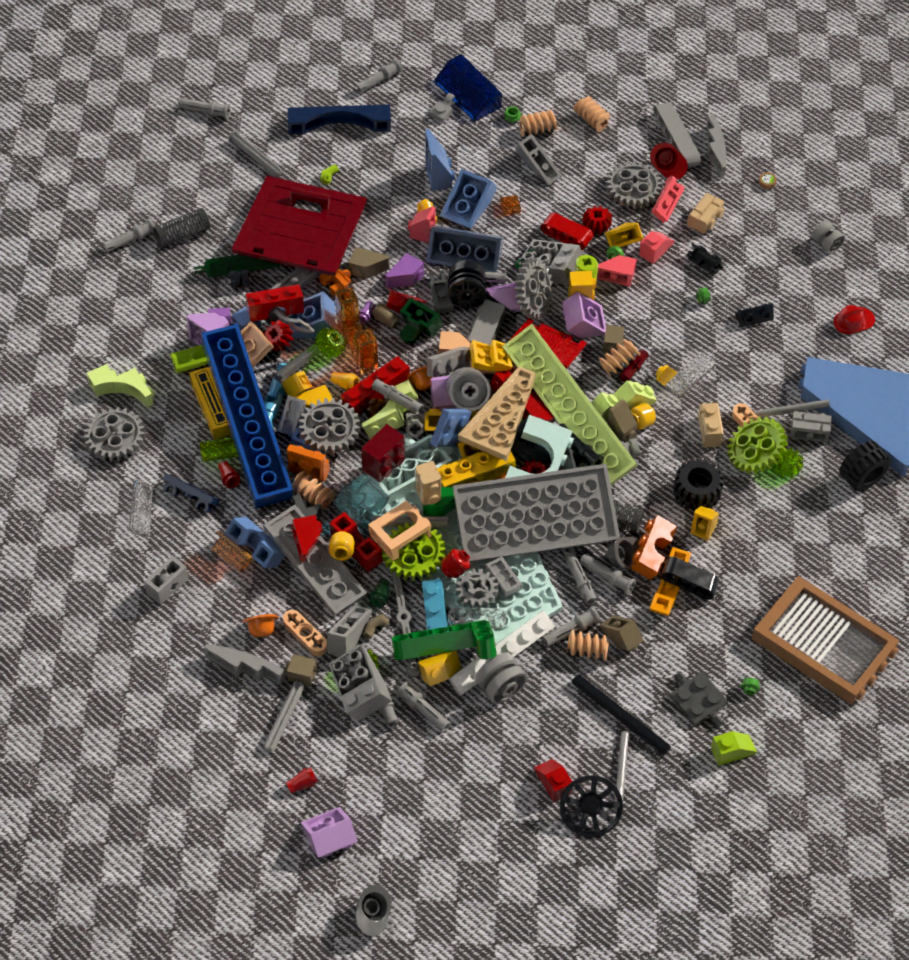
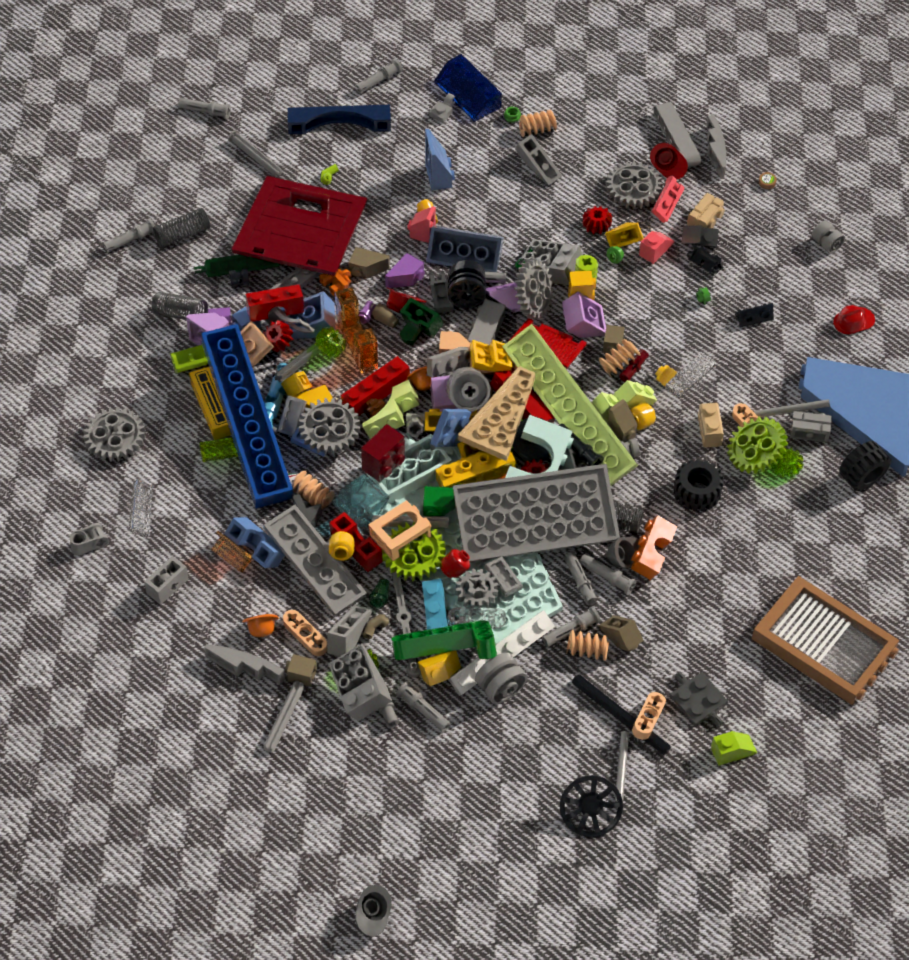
(89, 539): none -> light grey piece
(105, 381): yellowish green arch -> none
(177, 306): none -> dark grey piece
(190, 492): dark blue plate -> none
(229, 476): red cone -> none
(303, 780): red cone -> none
(306, 460): orange plate -> none
(306, 535): red slope -> none
(329, 832): lavender slope -> none
(344, 380): yellow cone -> none
(393, 394): light grey pin -> none
(428, 483): tan brick -> none
(468, 199): medium blue slope -> none
(510, 205): clear orange plate -> none
(553, 778): red slope -> none
(566, 230): red beam -> none
(592, 113): light nougat piece -> none
(617, 270): coral slope -> none
(649, 722): none -> light nougat beam
(667, 593): light orange slope -> none
(690, 578): black beam -> none
(700, 236): none -> dark grey slope
(704, 522): yellow slope -> none
(750, 686): bright green plate -> none

